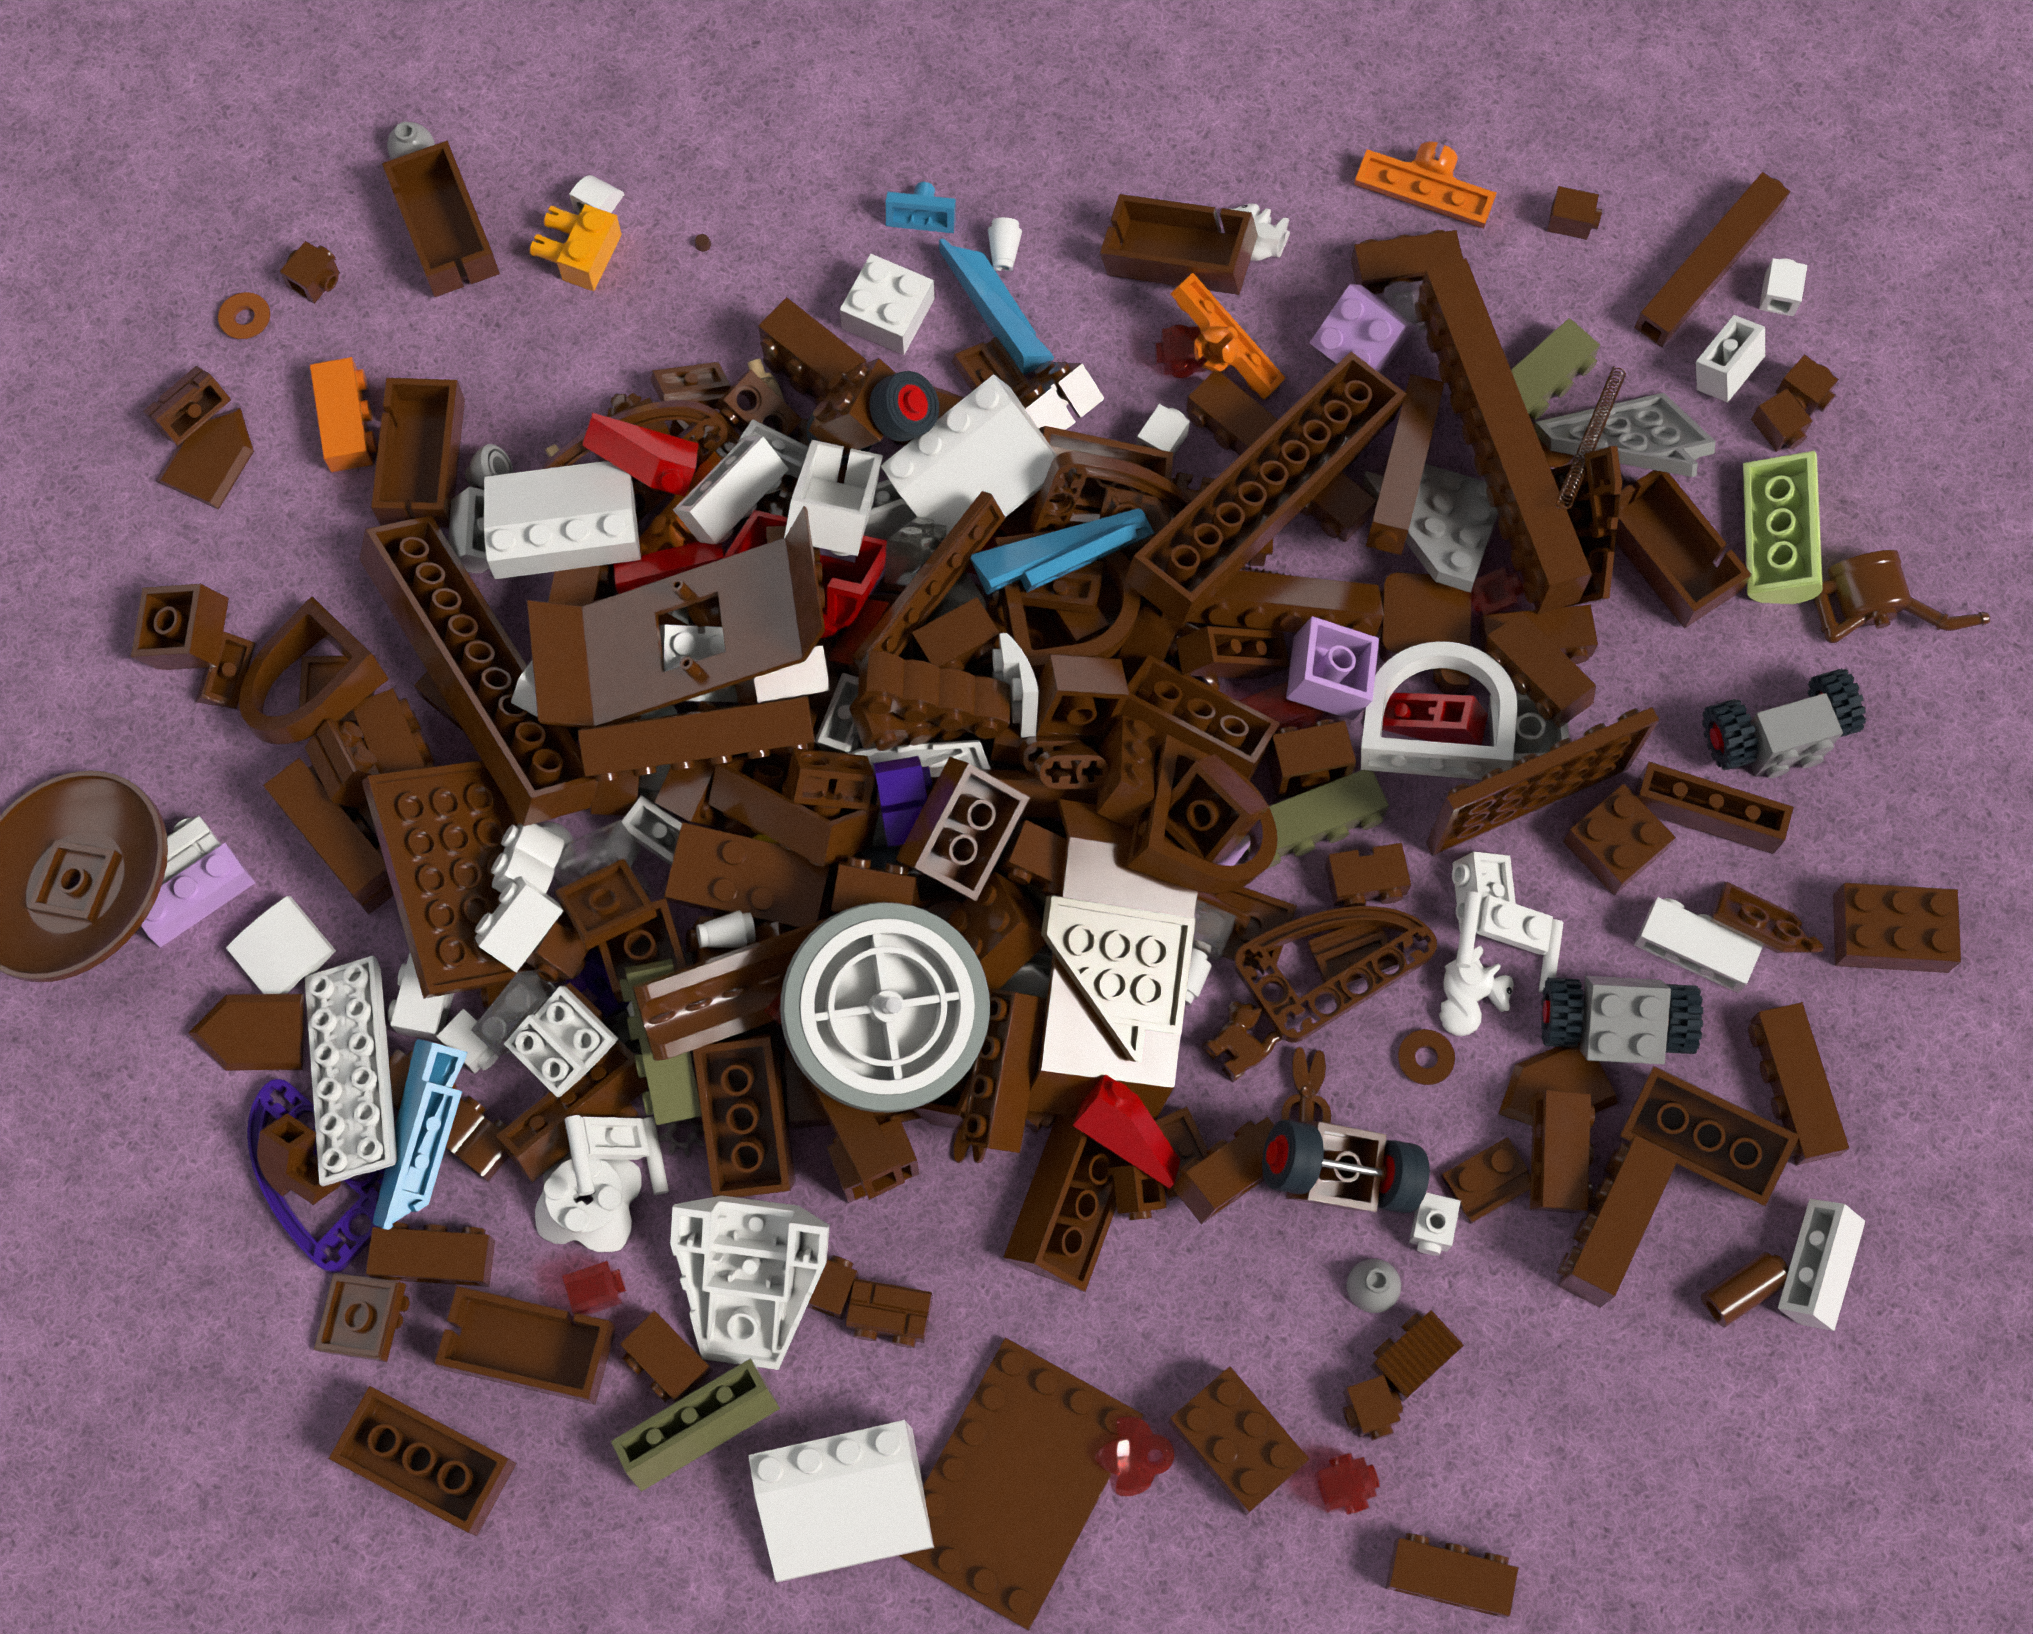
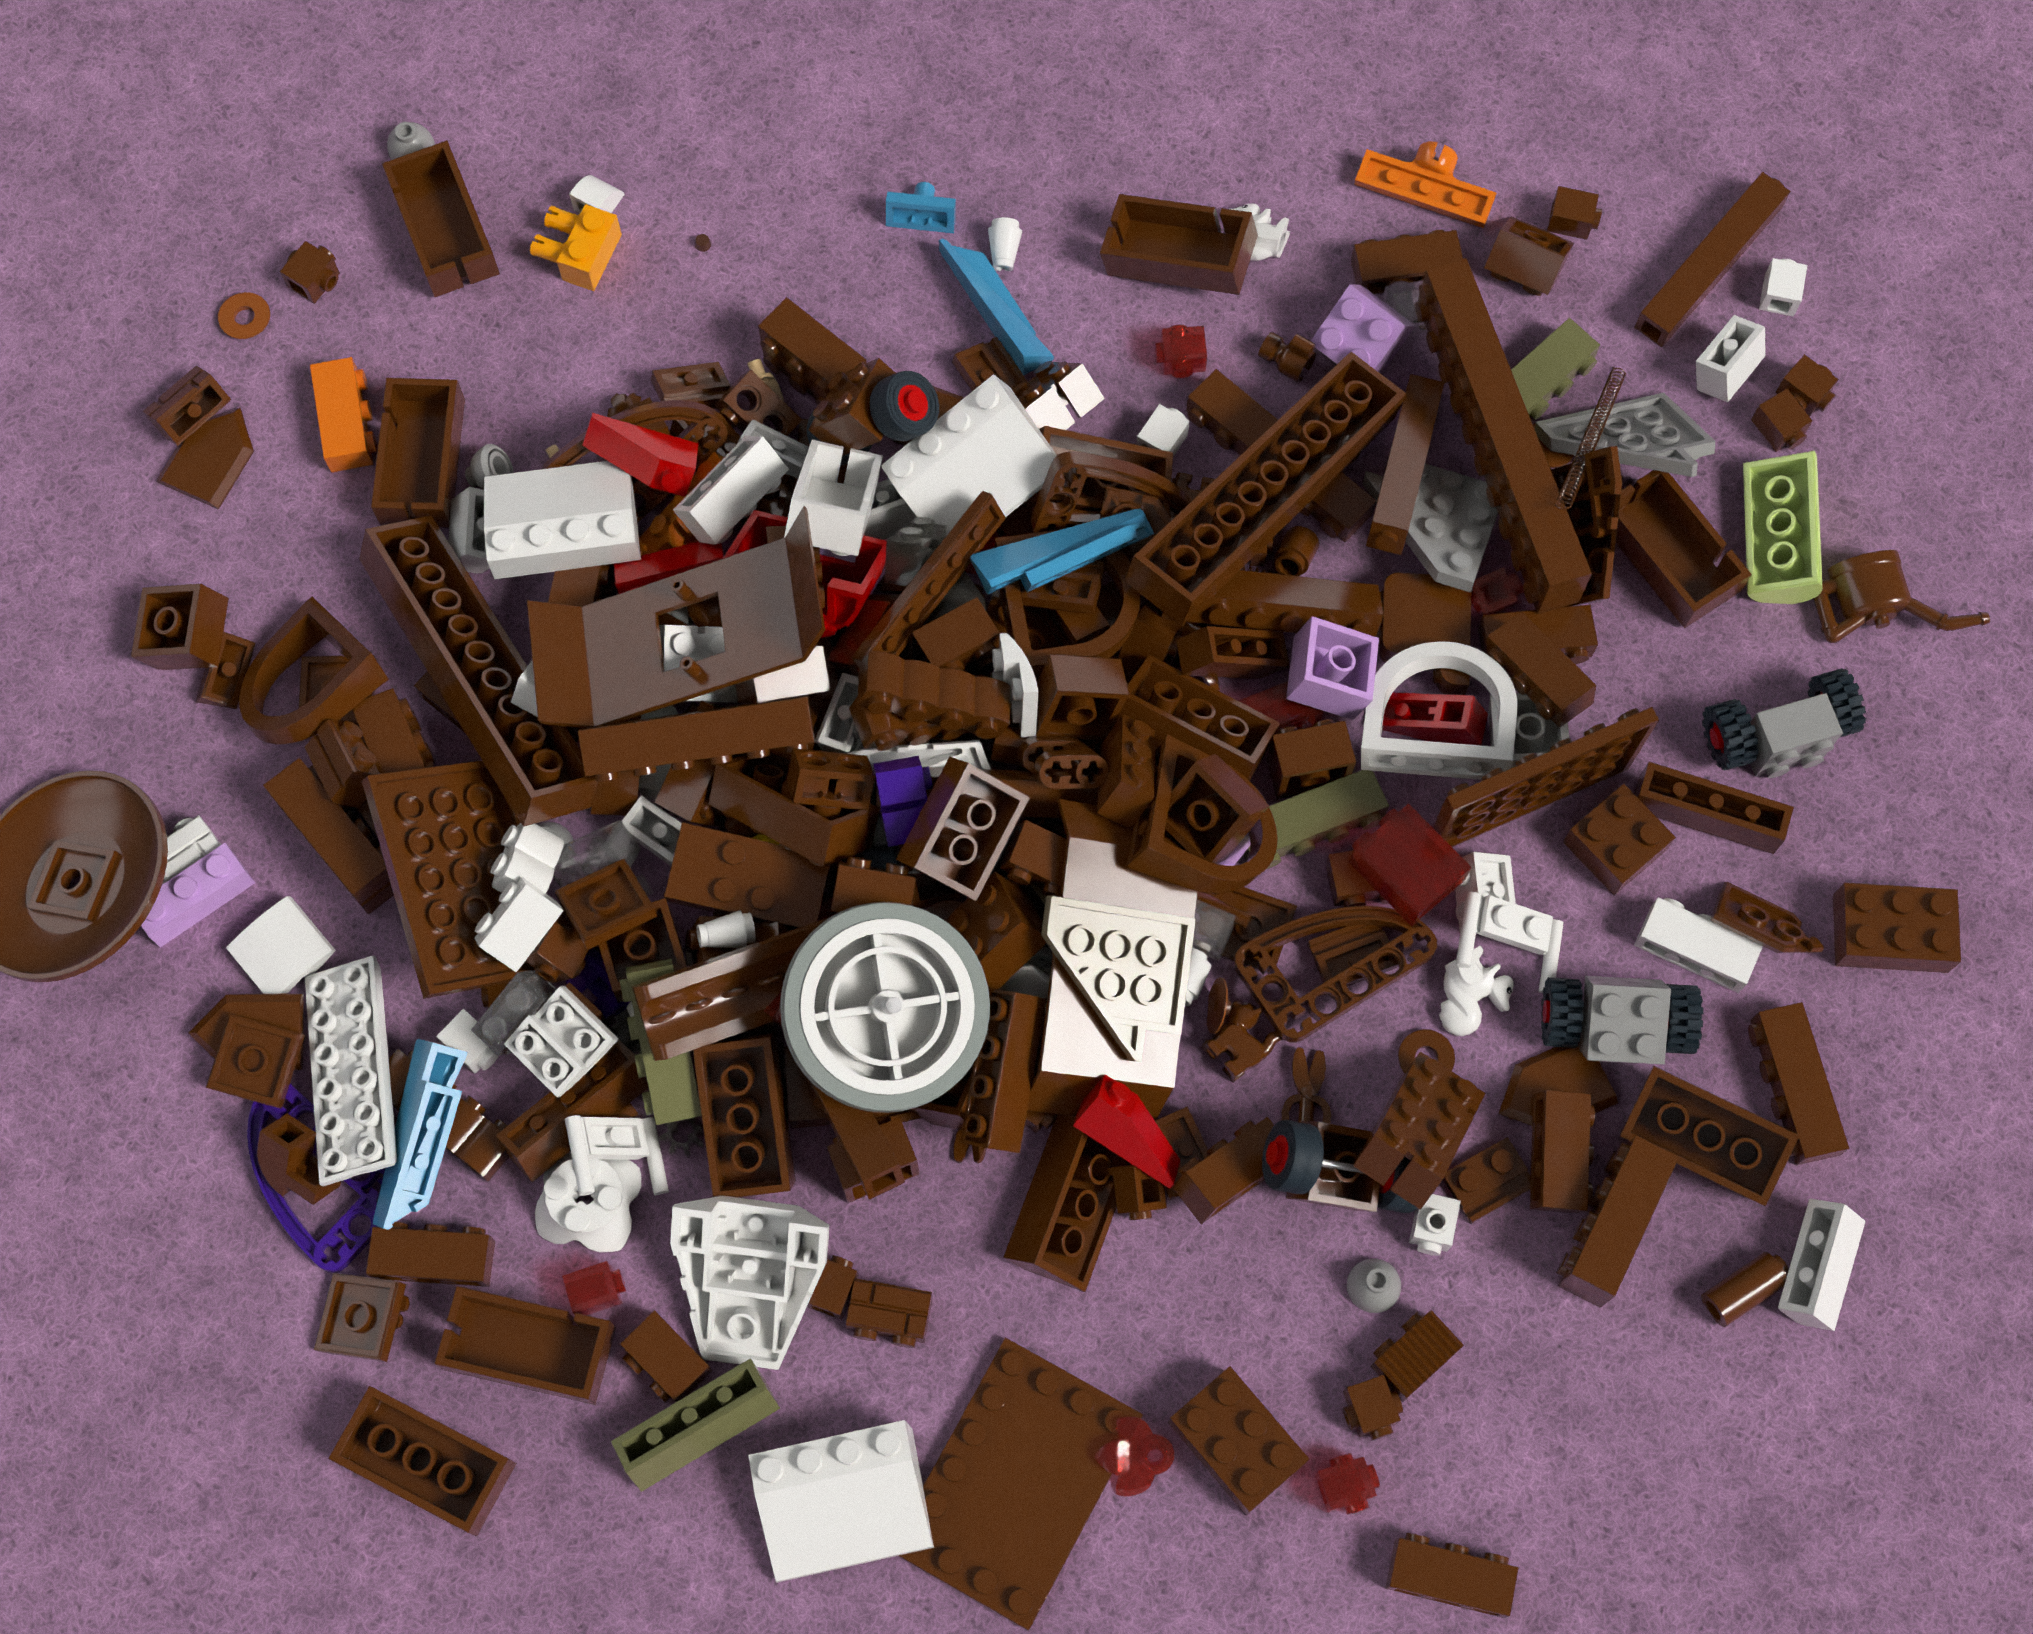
(255, 1061): none -> reddish brown tile
(413, 1014): white brick -> none
(887, 304): white brick -> none
(1218, 1005): none -> dark orange piece
(1224, 340): orange plate -> none
(1289, 357): none -> reddish brown piece
(1296, 551): none -> reddish brown brick
(1408, 863): none -> clear red brick
(1423, 1123): none -> reddish brown piece
(1528, 256): none -> reddish brown slope

